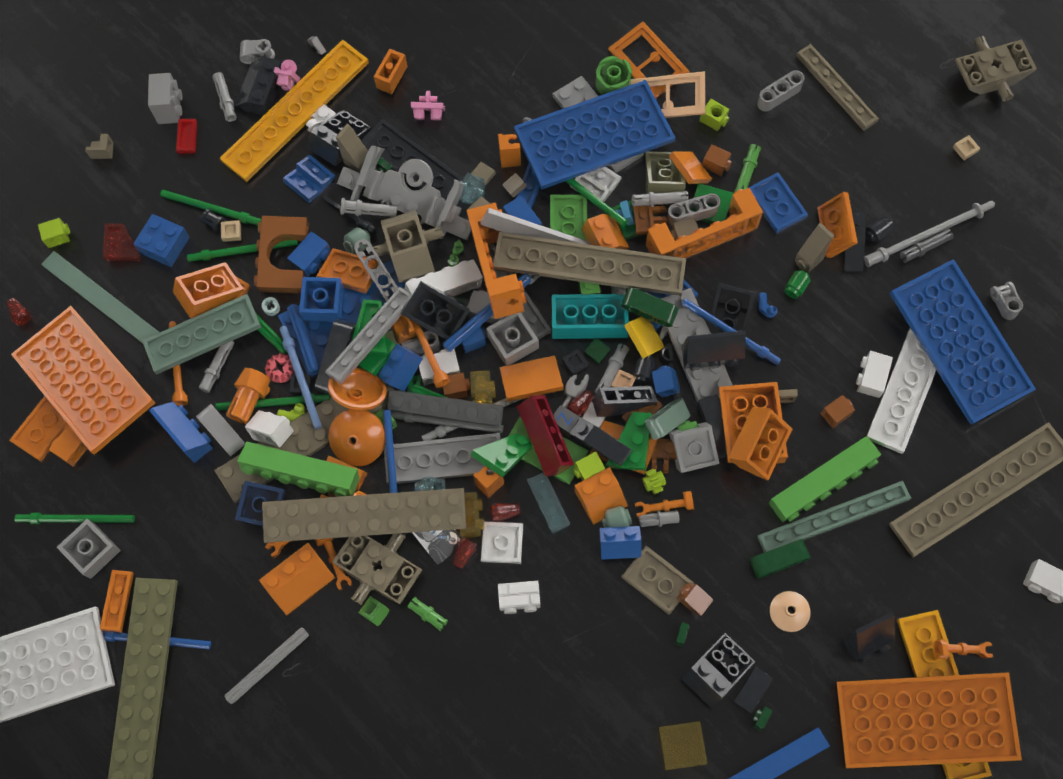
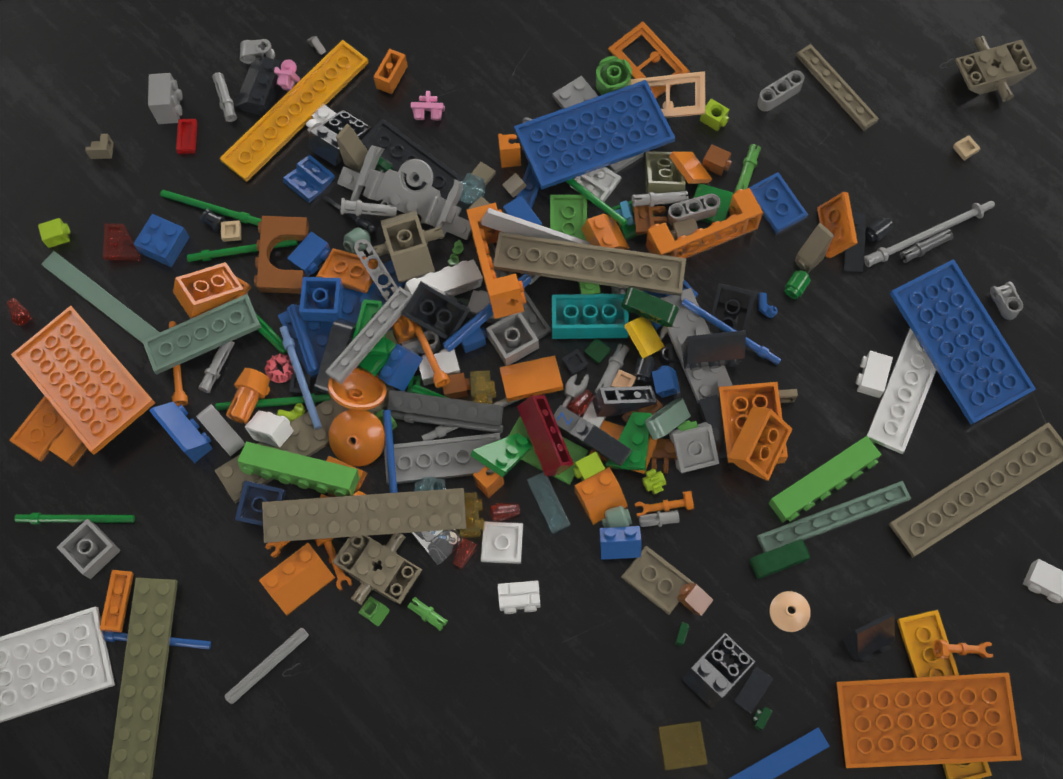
(268, 301): light aqua bush -> none
(838, 411): dark orange brick -> none

